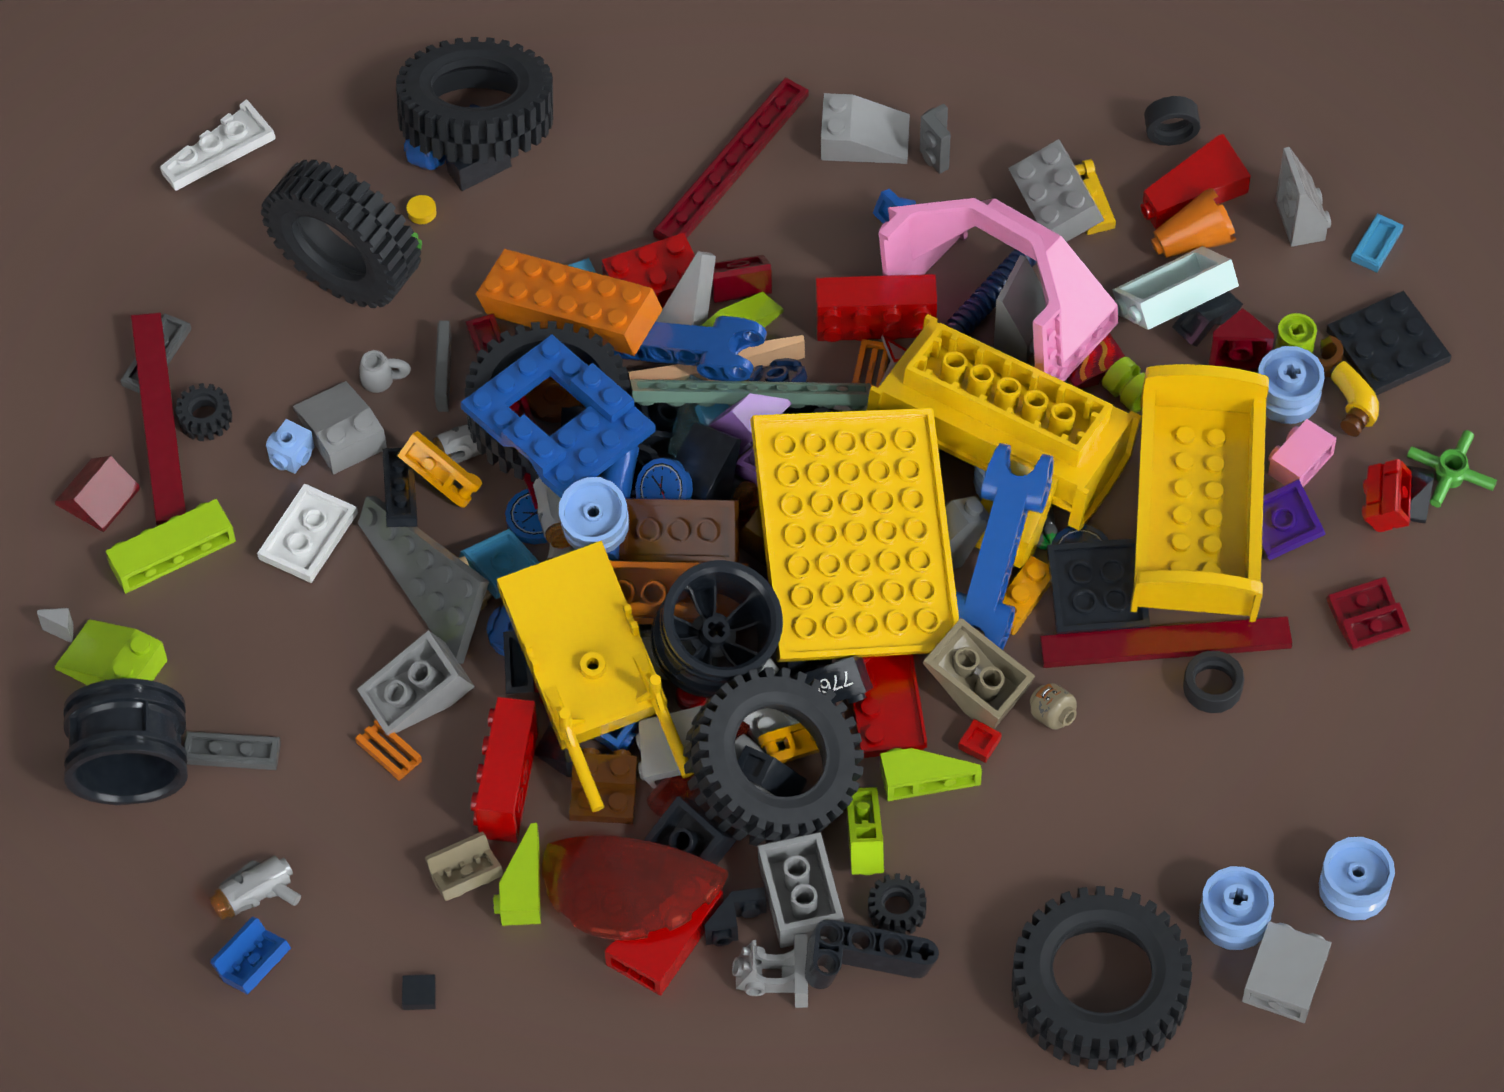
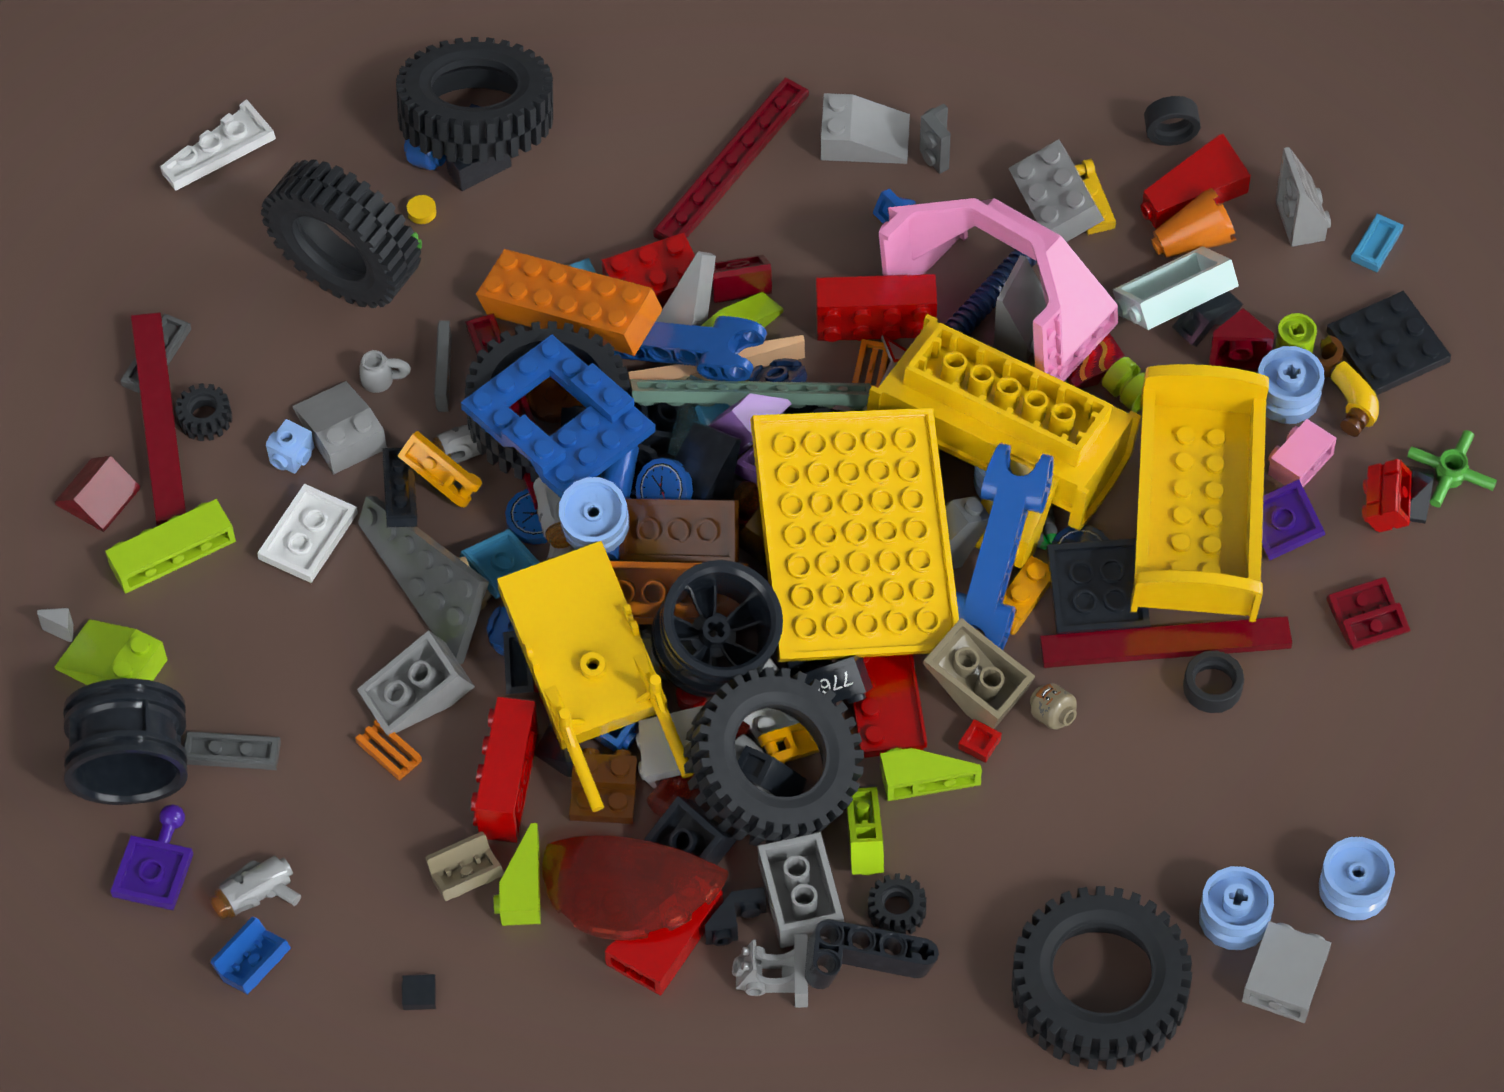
(153, 869): none -> dark purple plate

